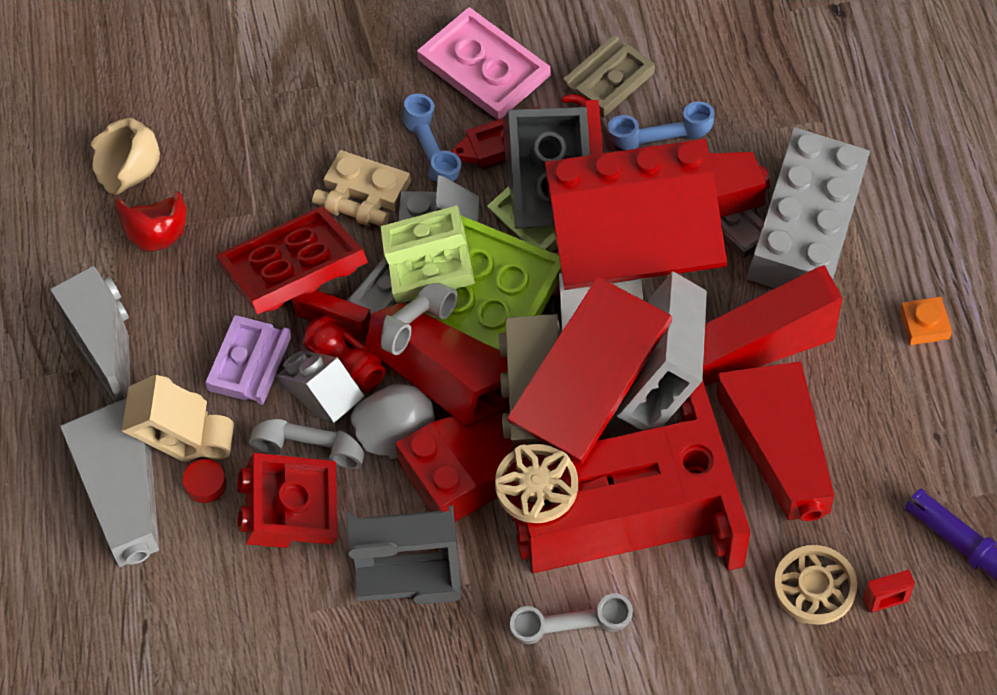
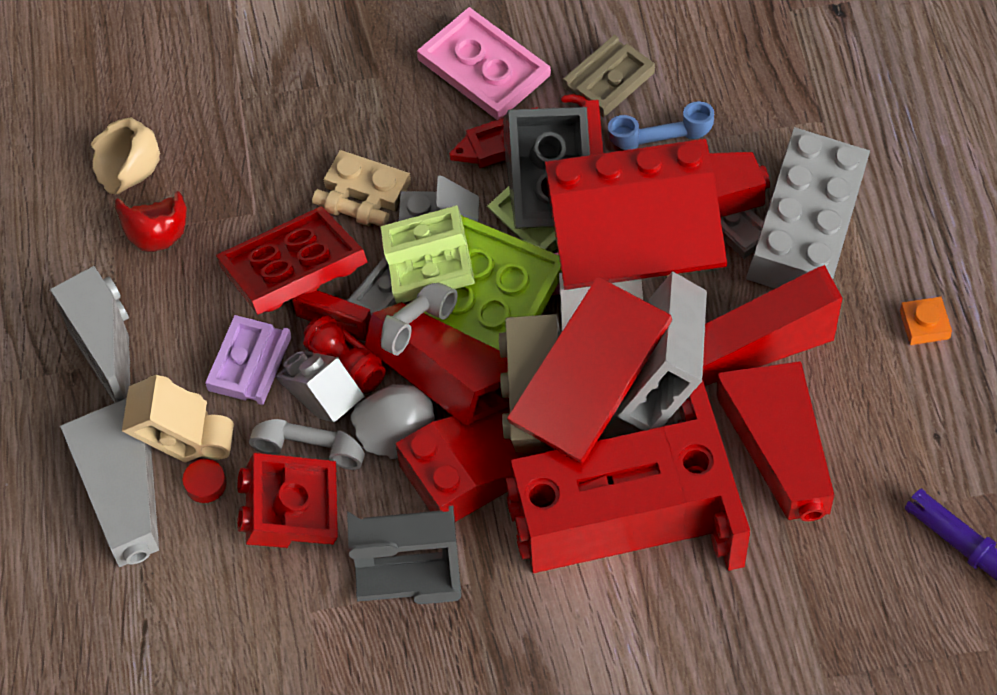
(417, 118): medium blue bar -> none
(536, 483): tan wheel -> none
(612, 615): light grey bar -> none
(815, 584): tan wheel -> none
(888, 591): red tile -> none

